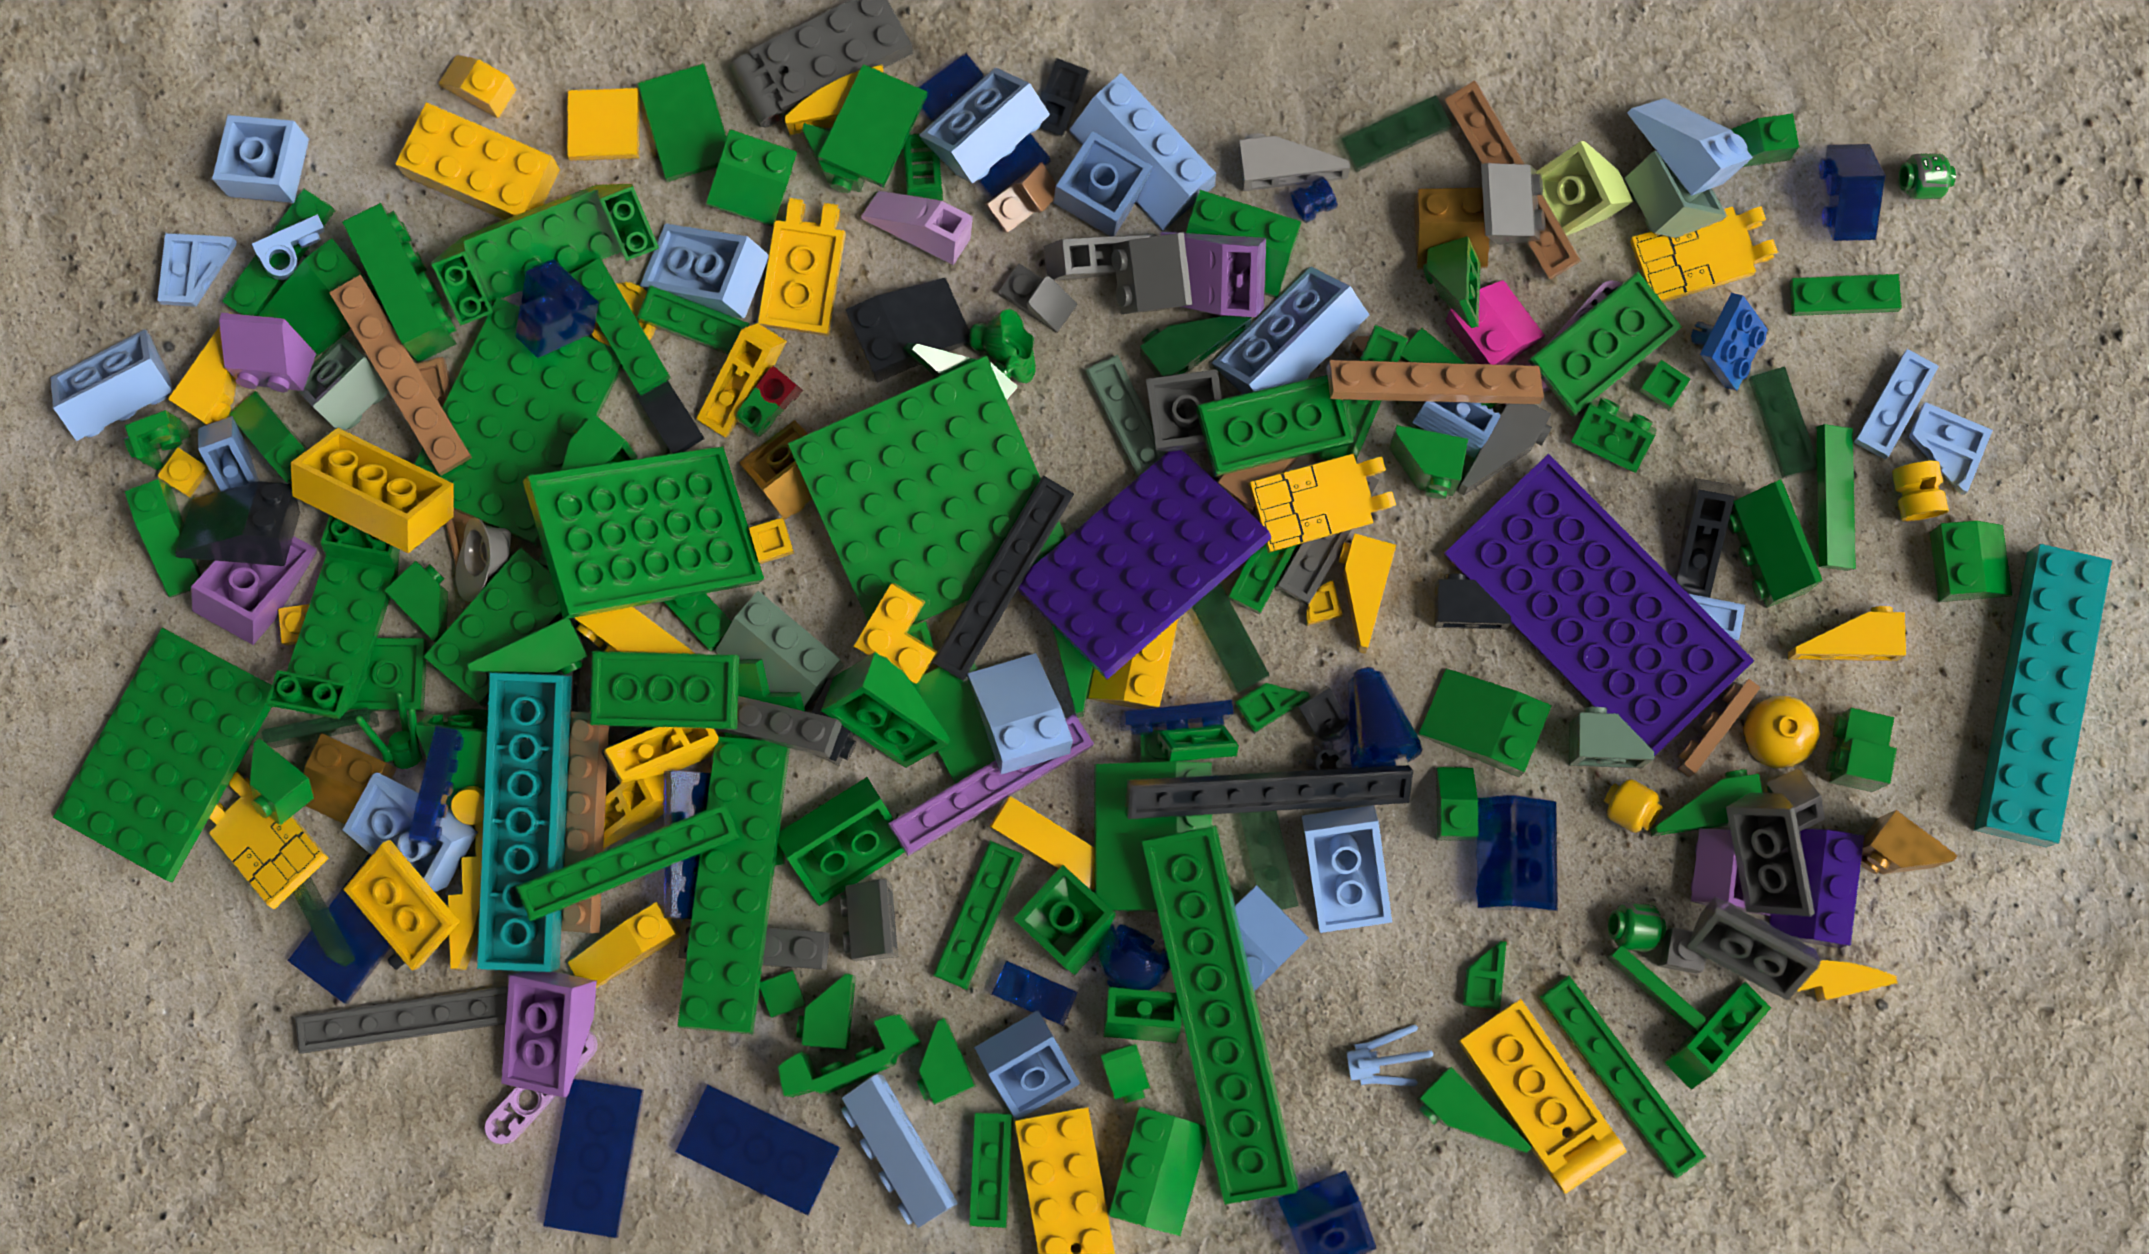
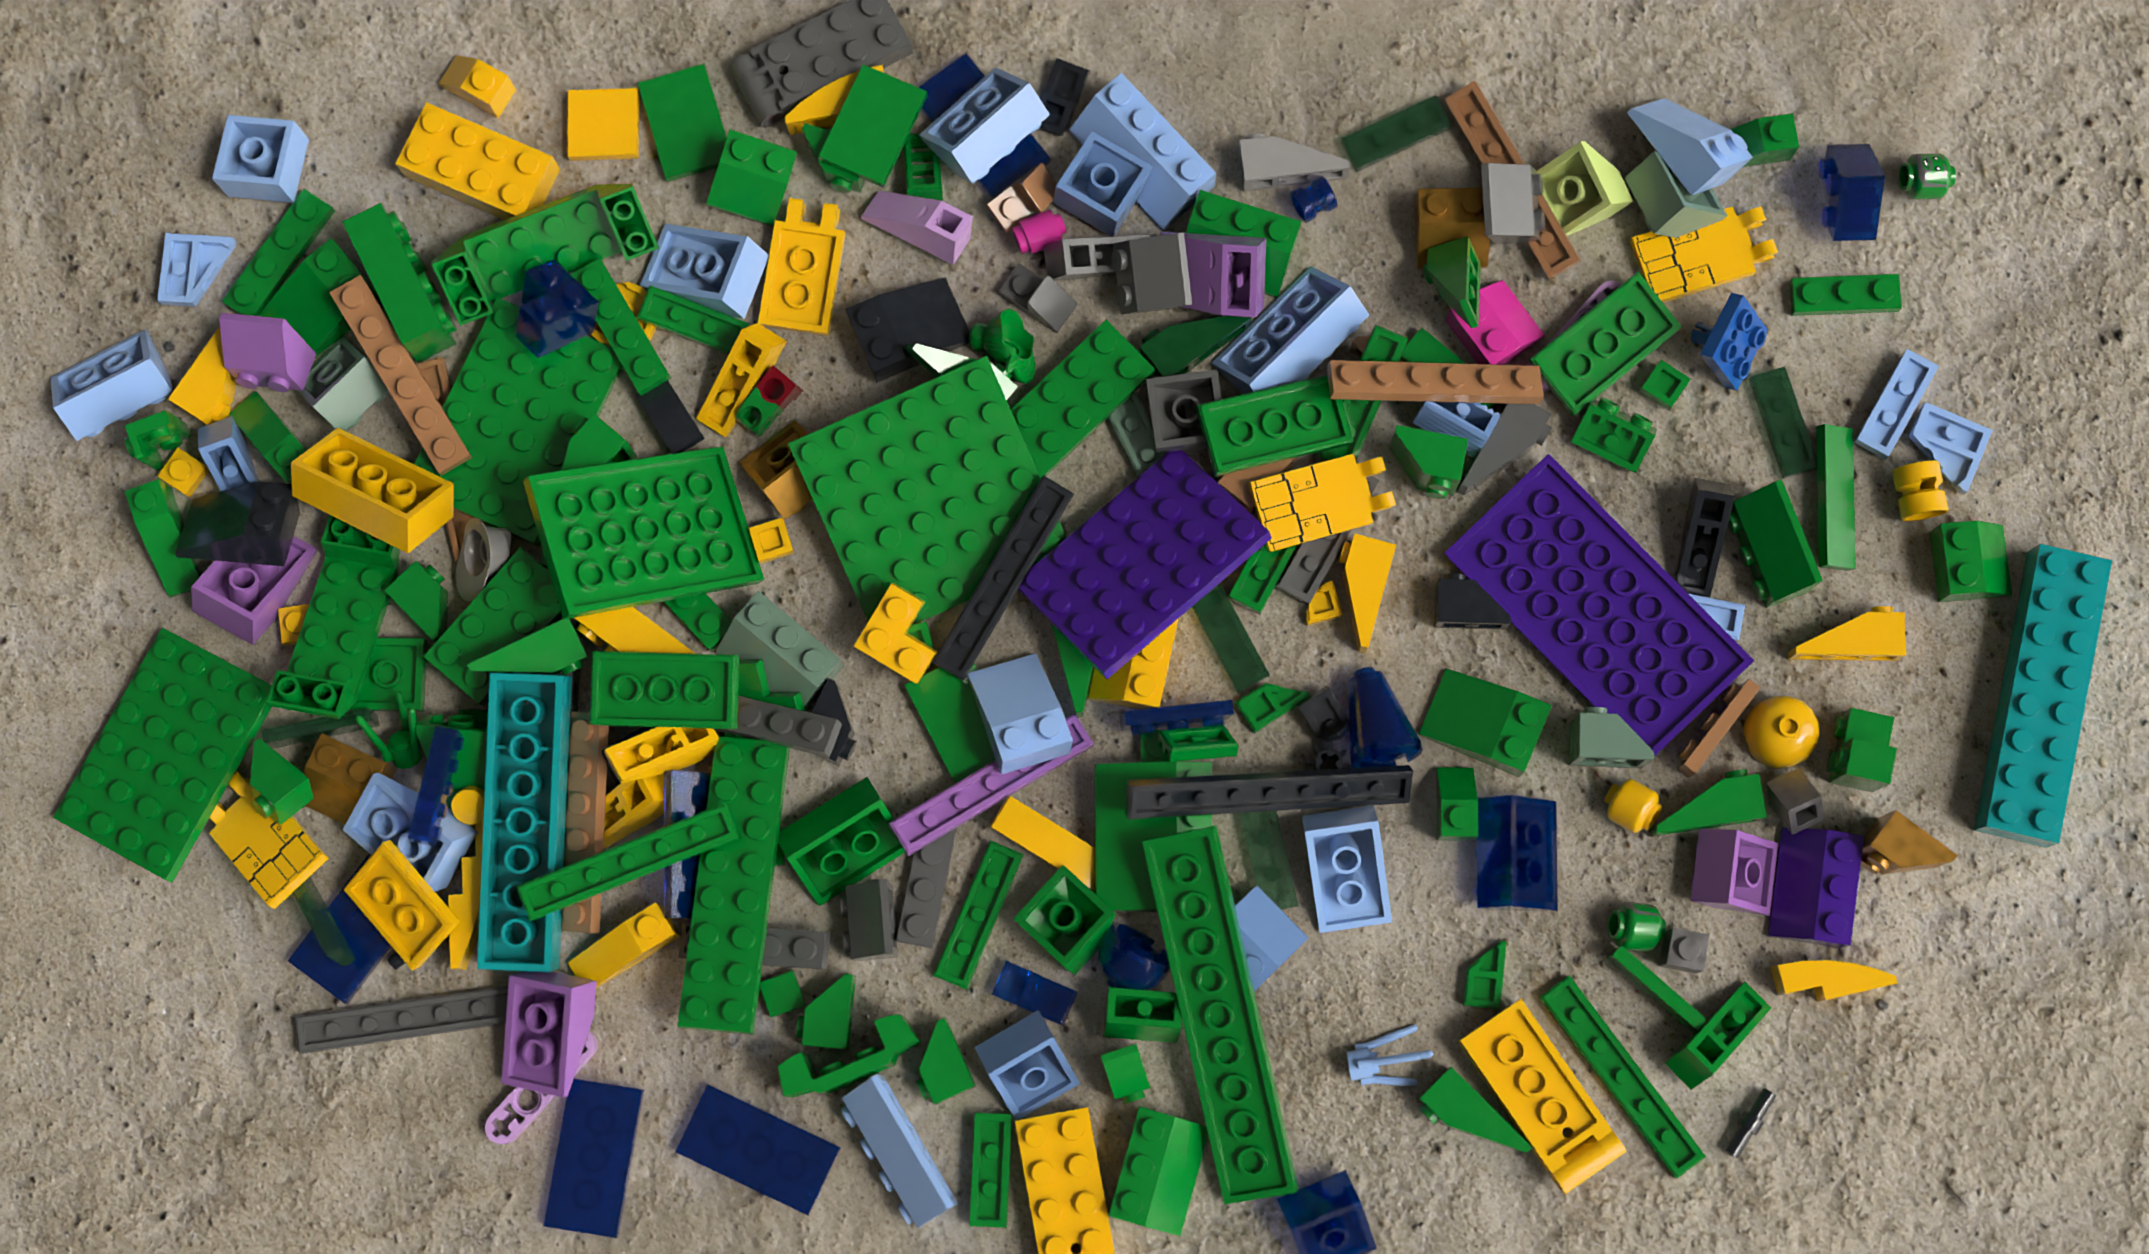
(302, 233): light blue plate -> none
(885, 710): green slope -> none
(926, 892): none -> dark grey plate
(1038, 231): none -> dark pink brick
(1079, 395): none -> green plate
(1750, 1123): none -> black bar
(1753, 948): dark grey slope -> none
(1769, 855): dark grey slope -> none

